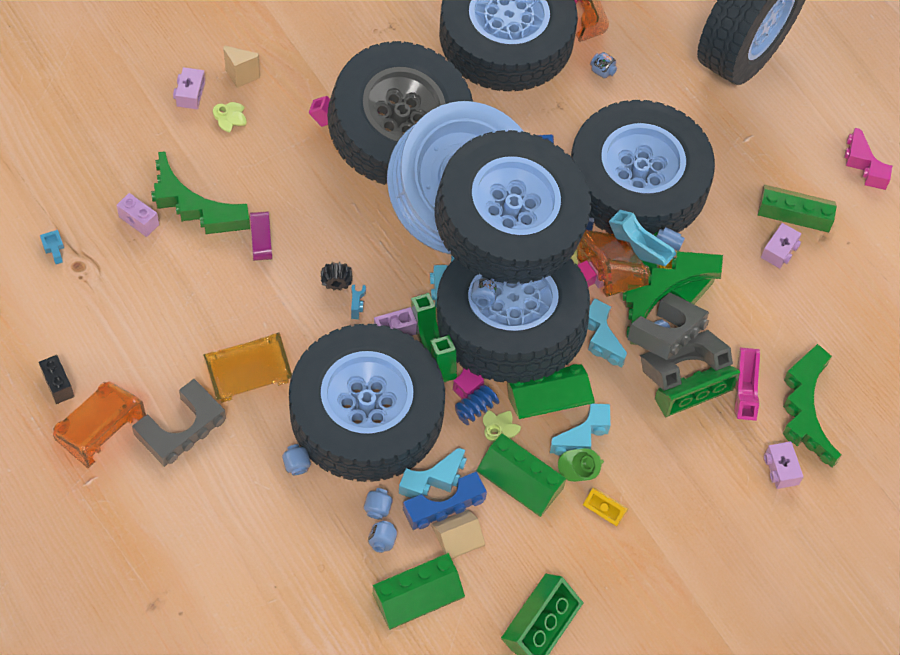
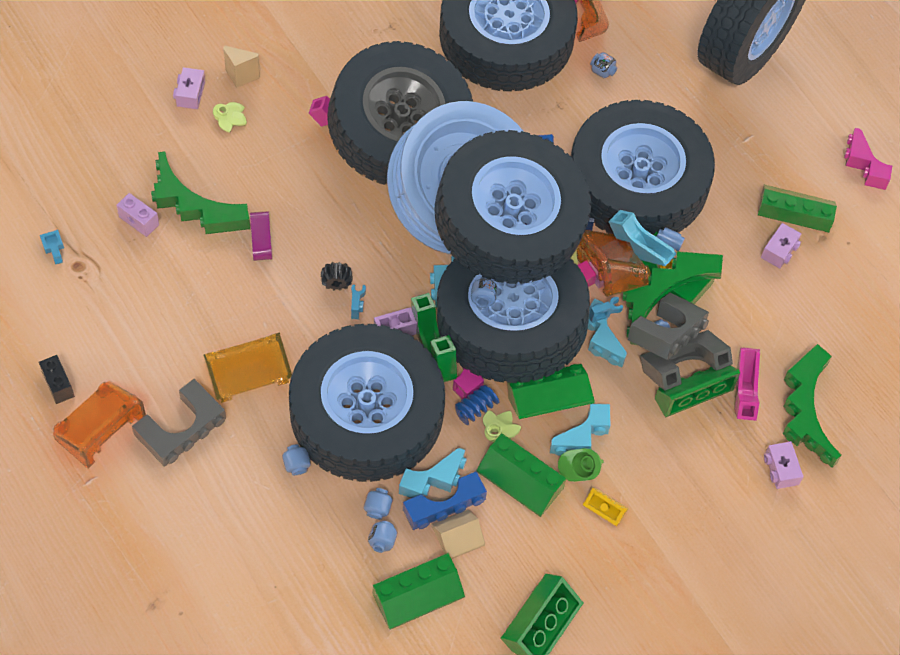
(603, 310): none -> dark azure plate

